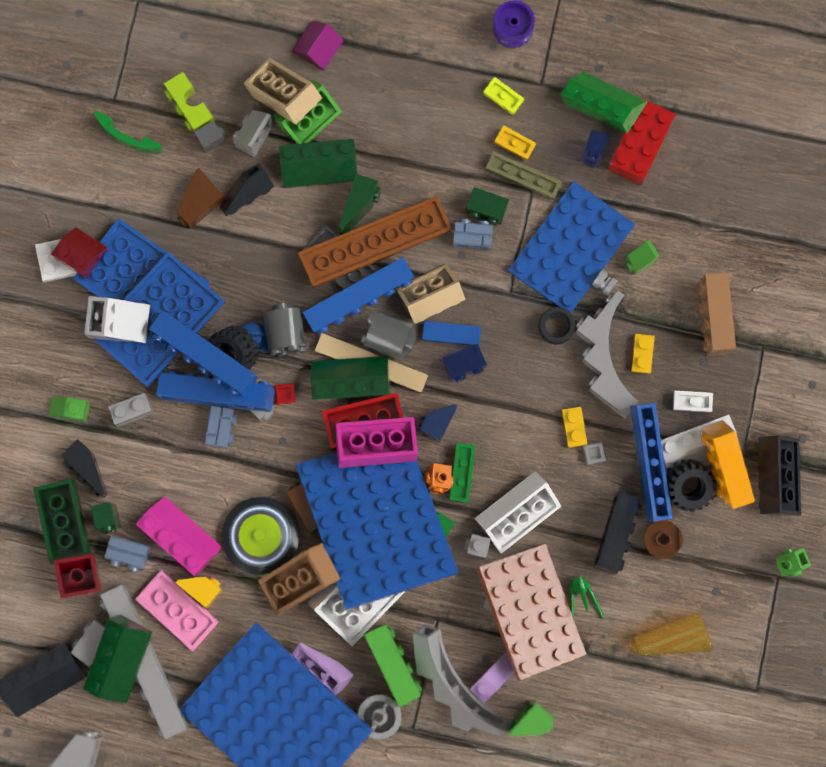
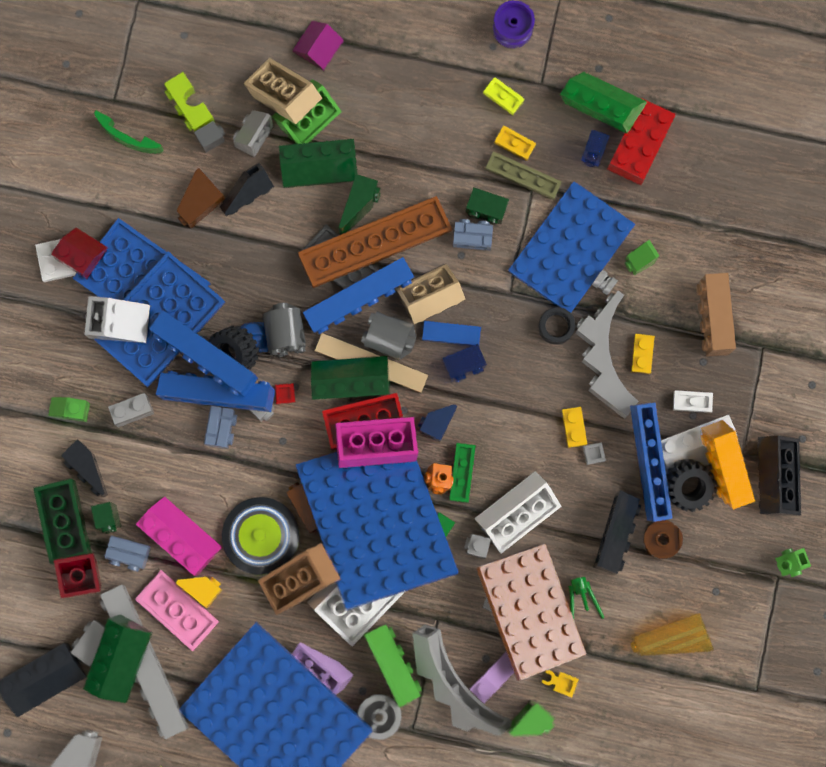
(563, 683): none -> yellow plate

